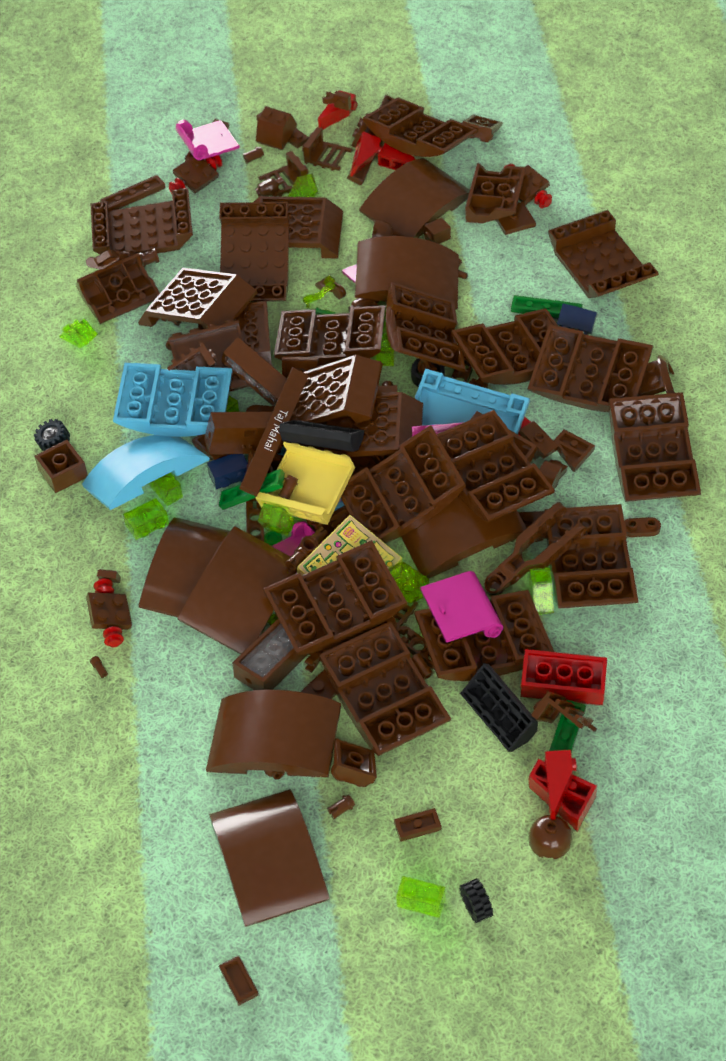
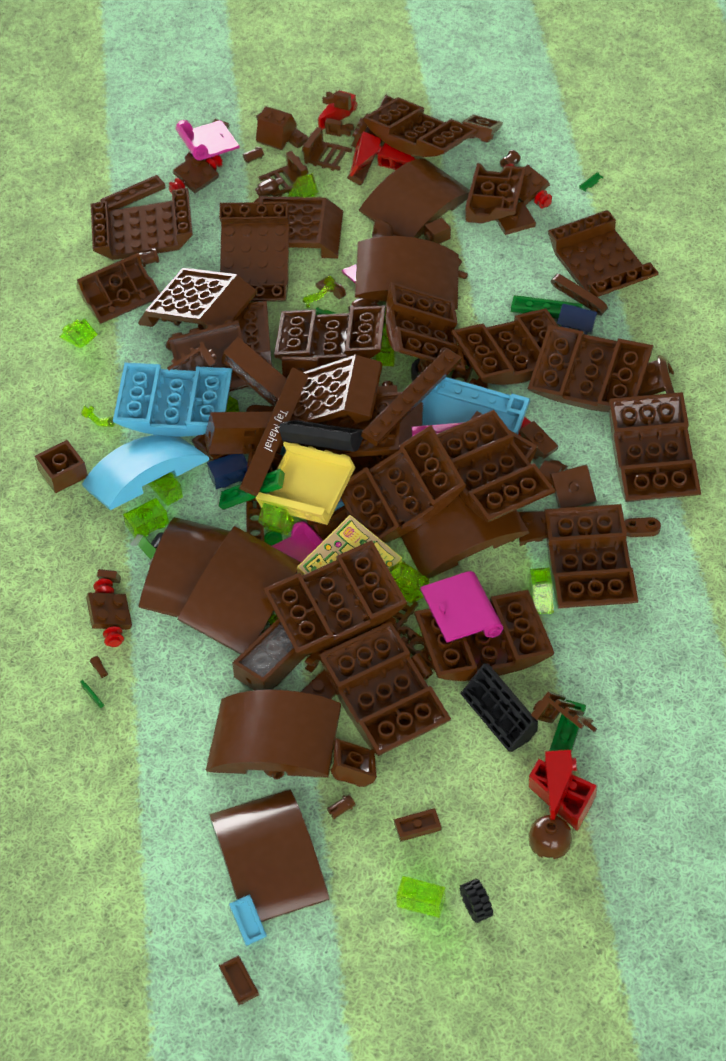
(51, 434): black wheel -> none
(91, 694): none -> green piece
(104, 422): none -> clear neon green piece
(107, 258): reddish brown bar -> none
(145, 545): none -> piece
(247, 920): none -> medium azure tile
(288, 487): reddish brown pin -> none
(306, 547): reddish brown pin -> none
(335, 128): none -> reddish brown plate
(411, 397): none -> reddish brown plate
(512, 157): none -> reddish brown bush
(514, 566): reddish brown piece -> none
(571, 675): red slope -> none
(573, 449): reddish brown wing -> none
(573, 487): none -> reddish brown plate
(579, 294): none -> reddish brown beam
(589, 183): none -> green piece

